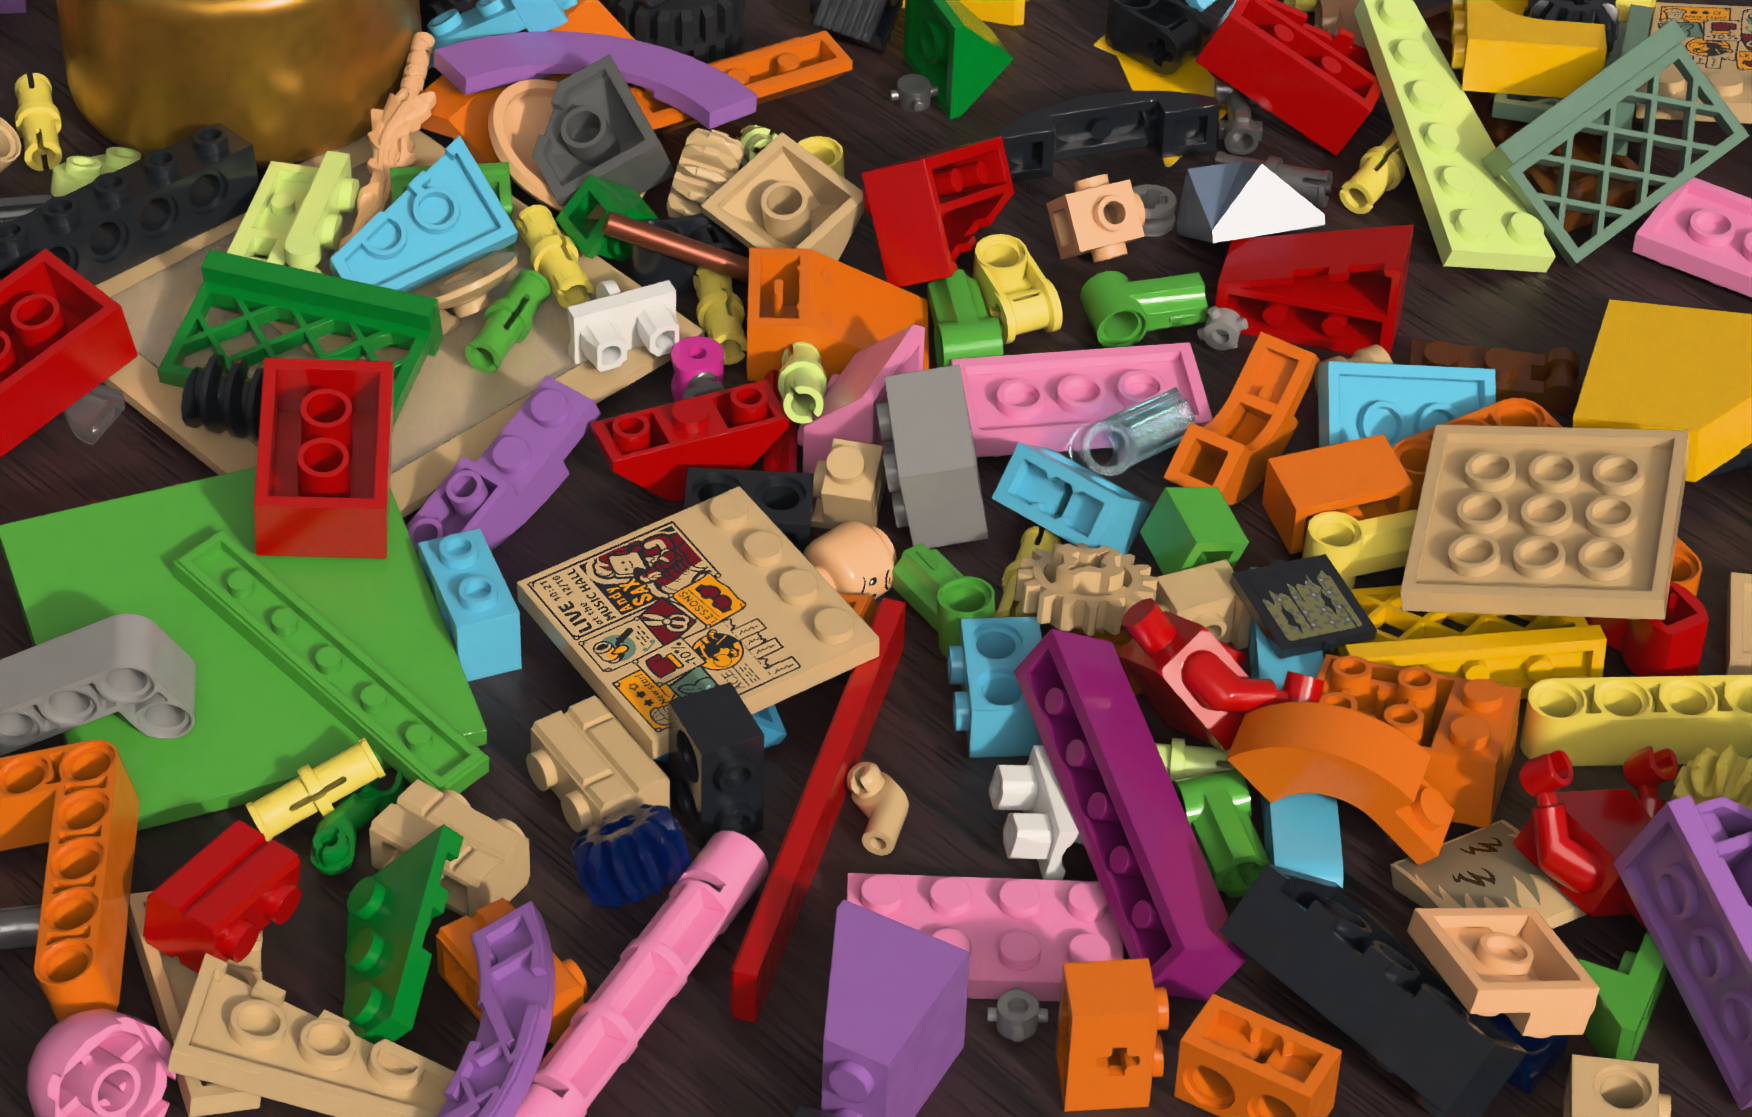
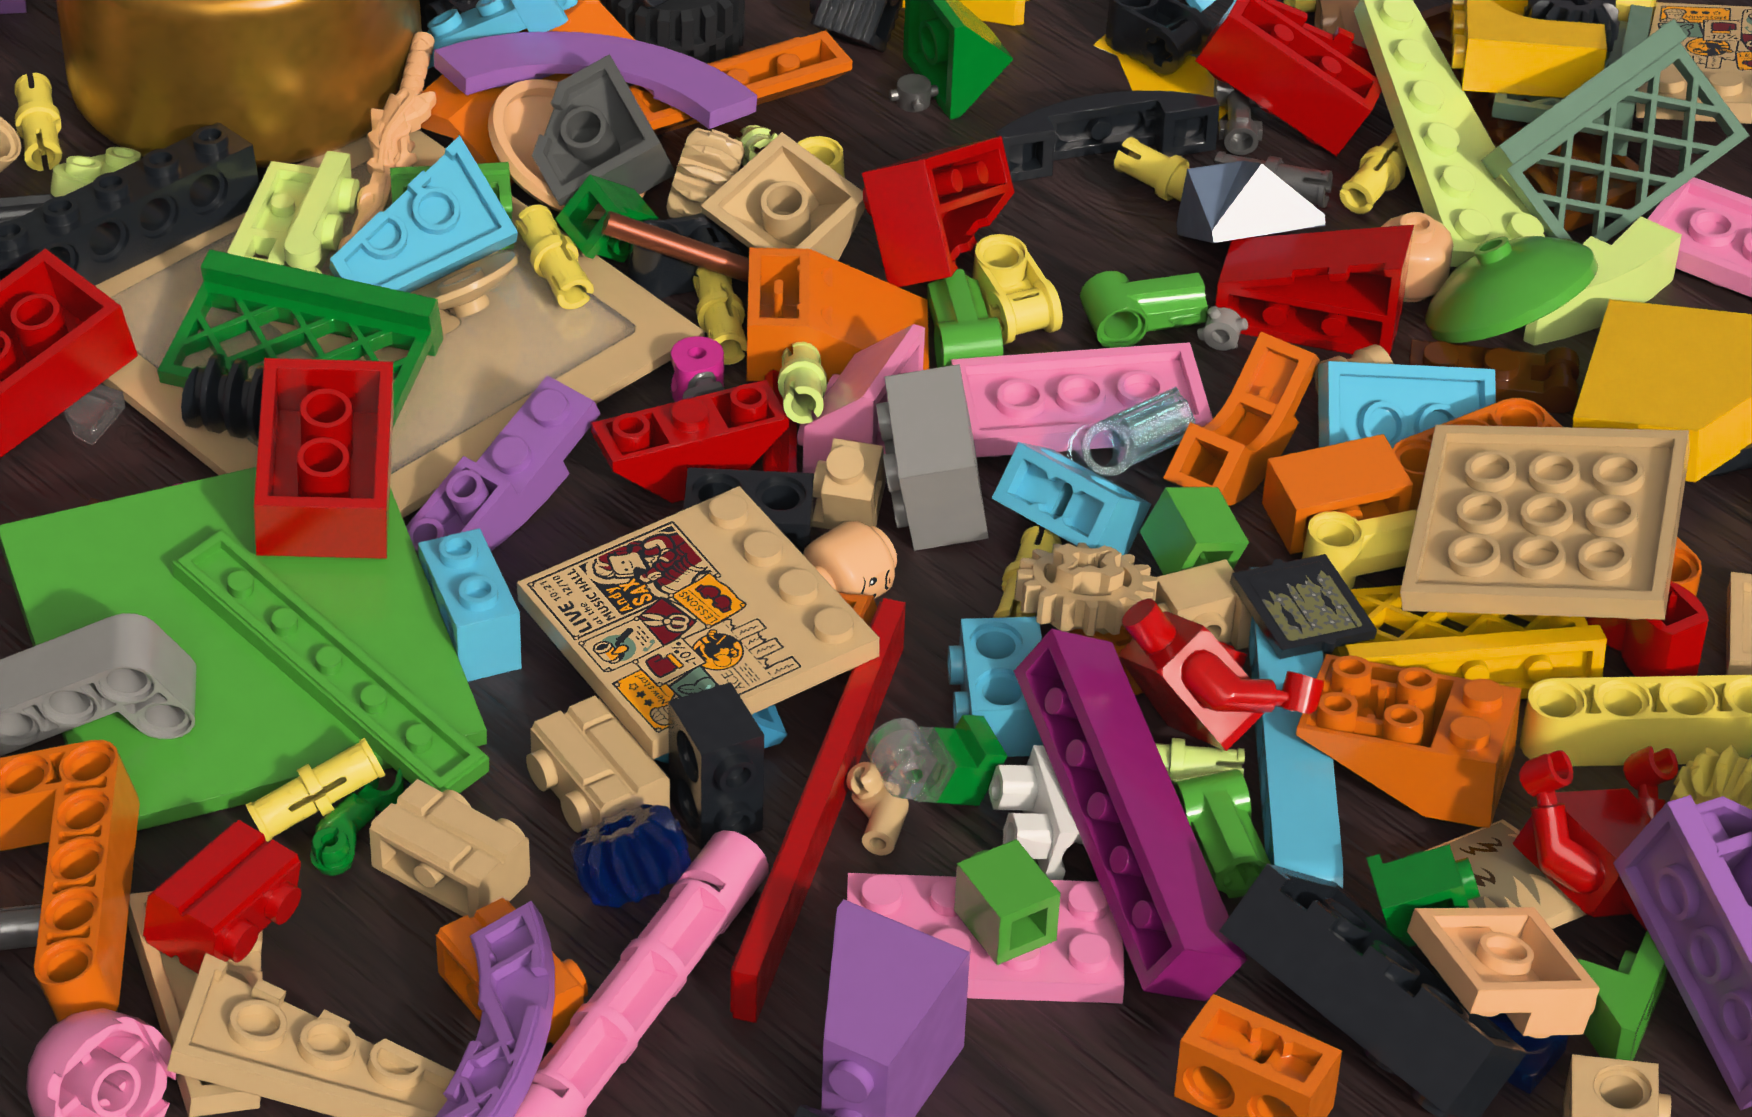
(387, 936): green wing -> none
(495, 341): bright green pin -> none
(621, 322): white hips -> none
(935, 761): none -> leg
(941, 592): bright green piece -> none
(1006, 901): none -> bright green brick
(1017, 1014): light grey piece -> none
(1097, 218): light nougat brick -> none
(1109, 1034): orange brick -> none
(1153, 168): none -> light yellow pin
(1159, 209): light grey bush -> none
(1347, 757): orange arch -> none
(1421, 881): none -> green brick
(1429, 255): none -> light nougat head
(1508, 287): none -> bright green dish
(1628, 270): none -> yellowish green slope

